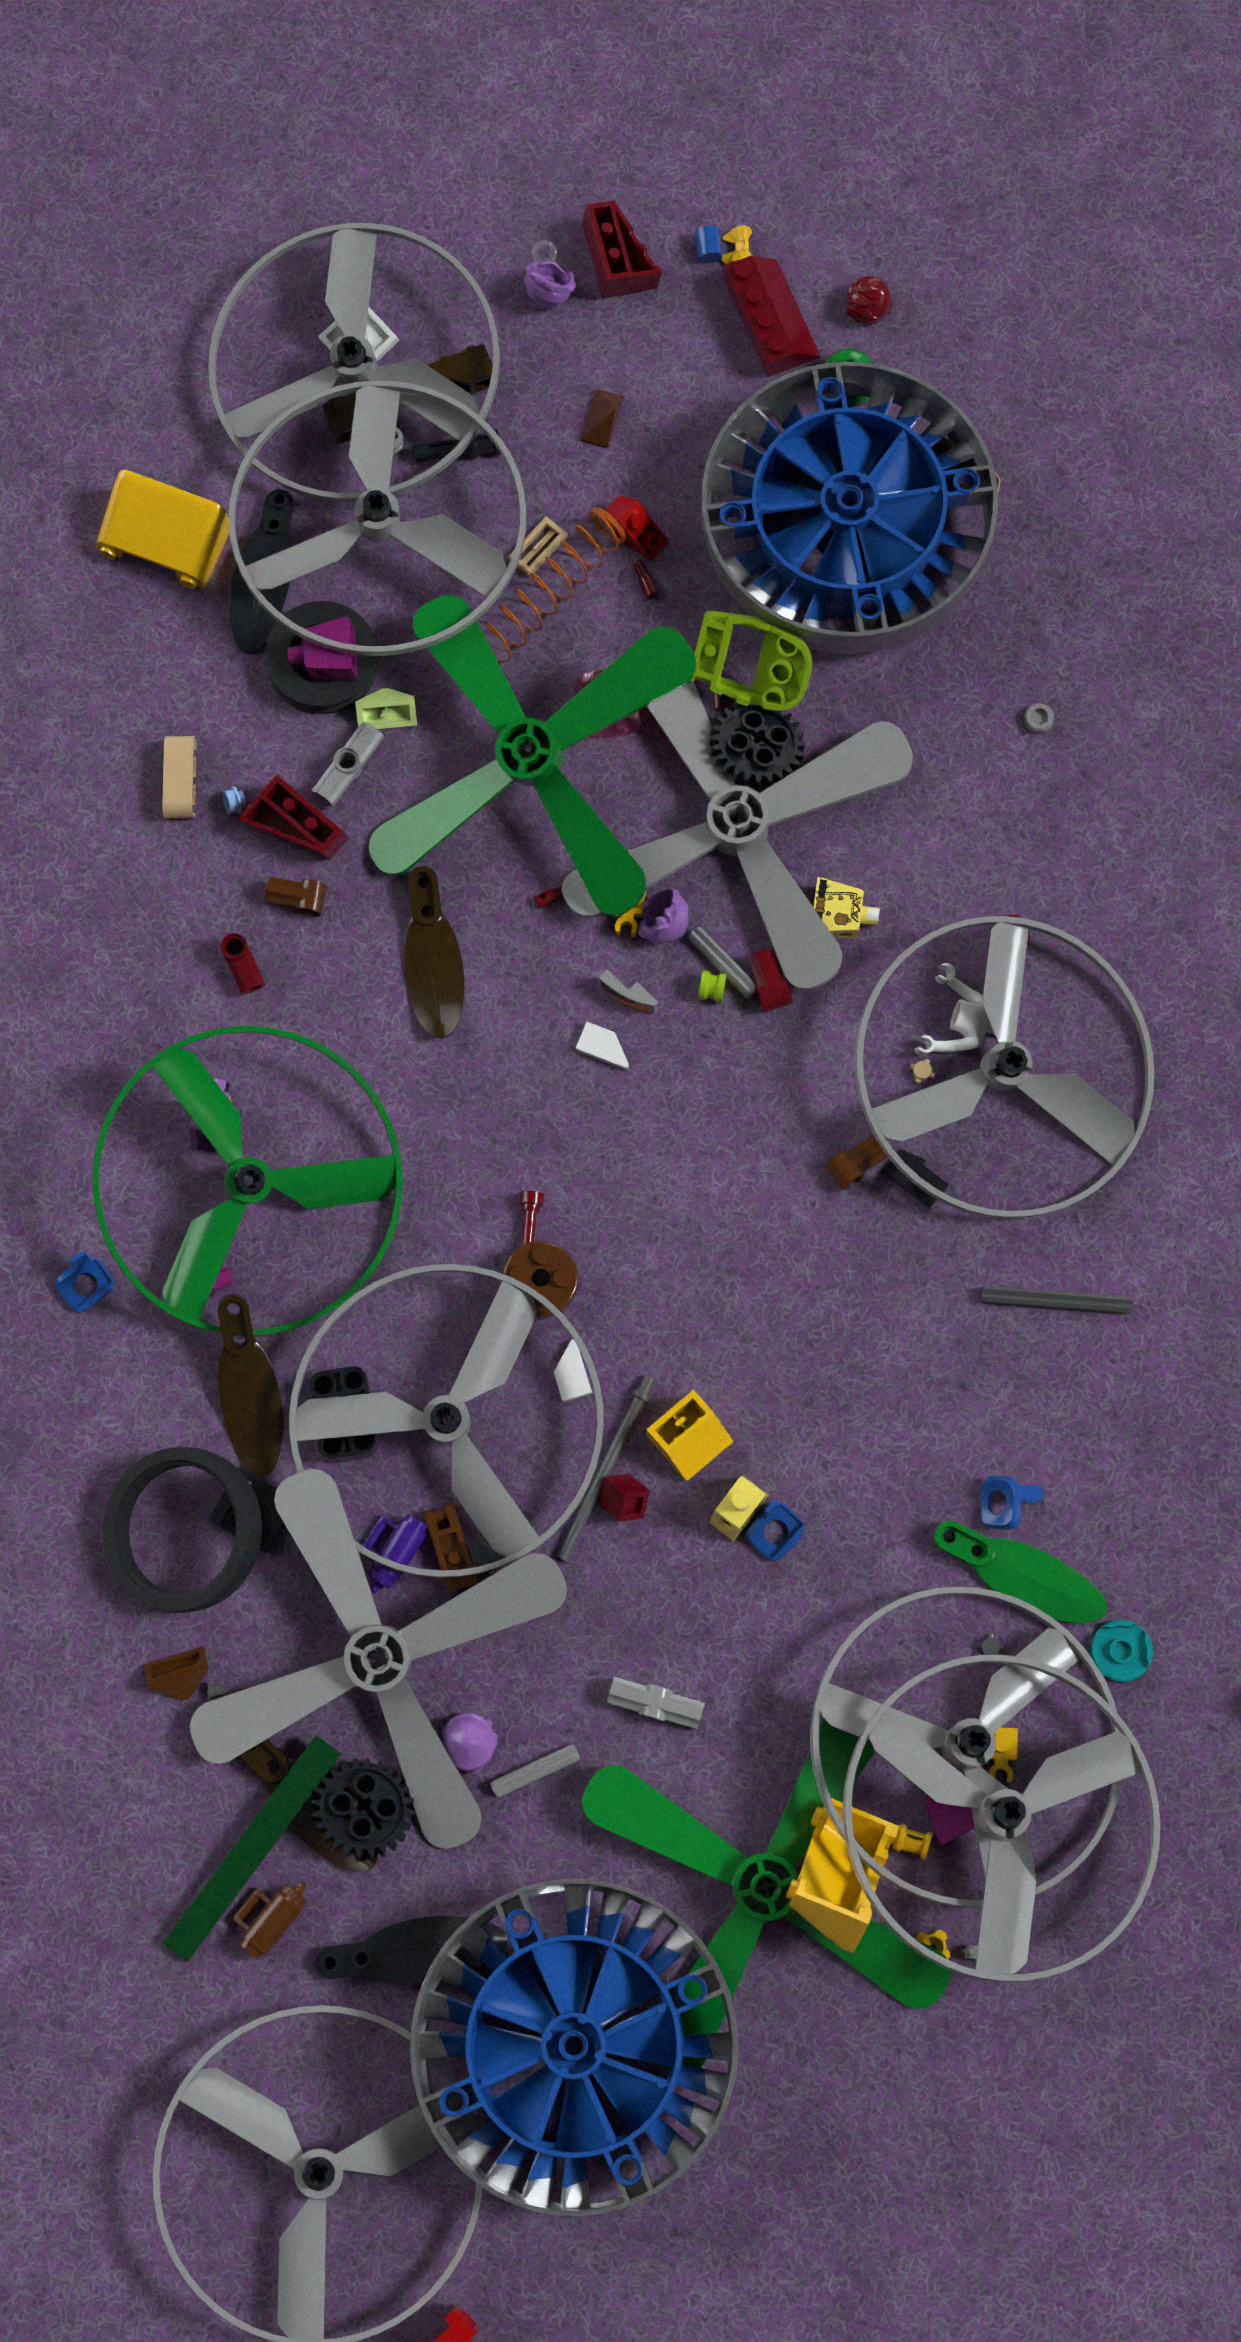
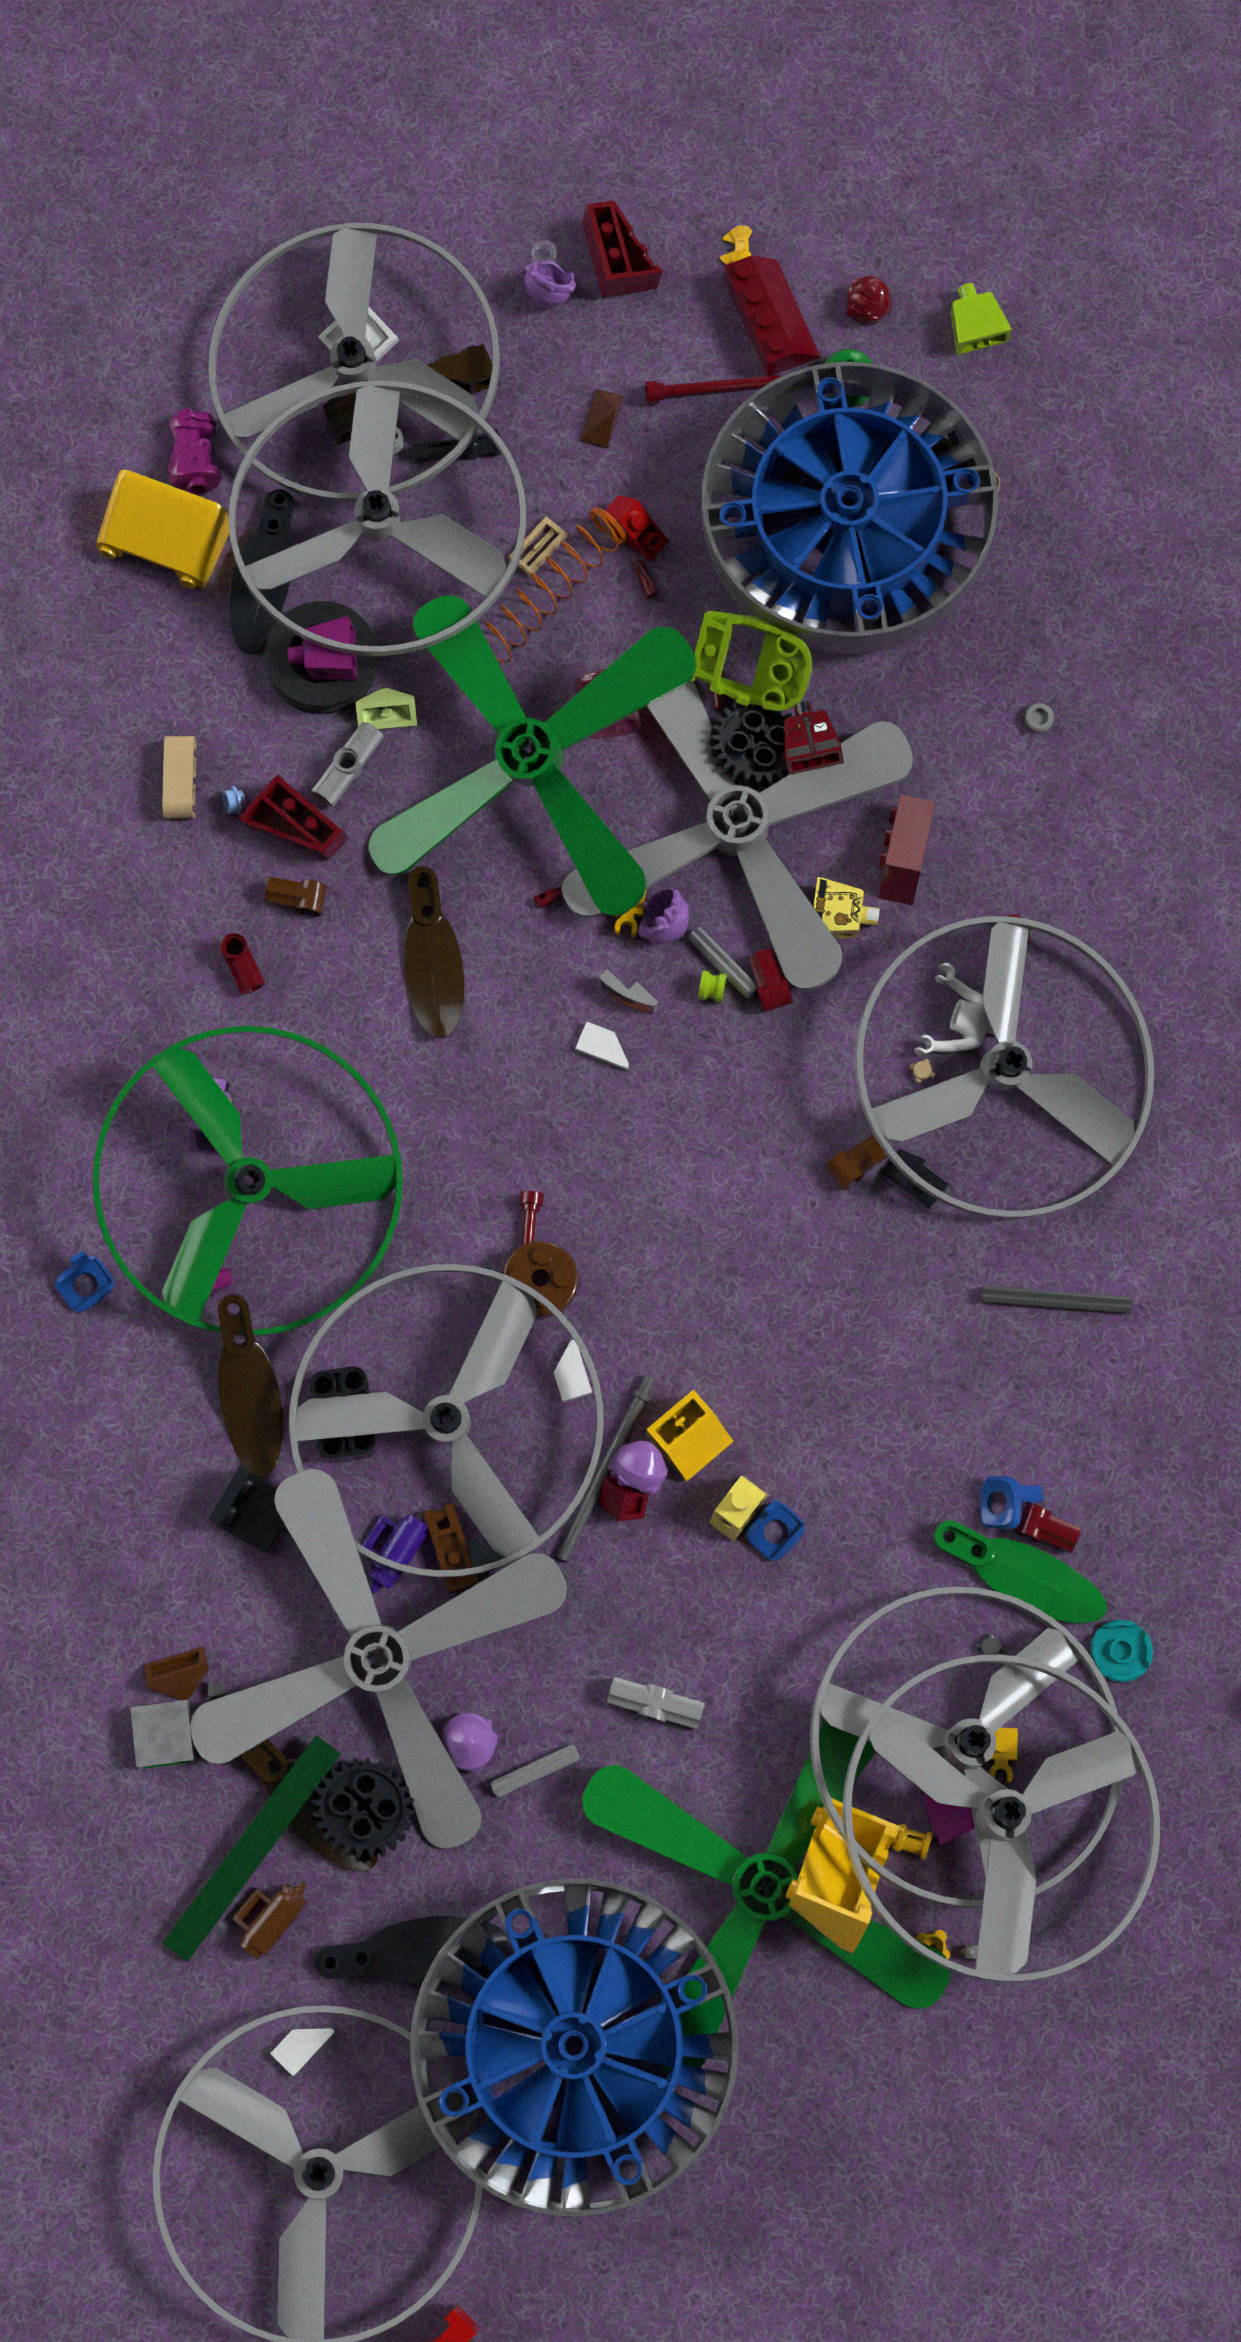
(118, 1518): black tyre -> none
(162, 1734): none -> flat silver piece
(190, 460): none -> magenta animal
(299, 2047): none -> white tile
(639, 1467): none -> medium lavender hair
(657, 391): none -> dark red piece
(708, 244): blue piece -> none
(810, 740): none -> dark red torso
(906, 849): none -> dark red wedge
(977, 321): none -> lime torso
(1045, 1527): none -> dark red piece

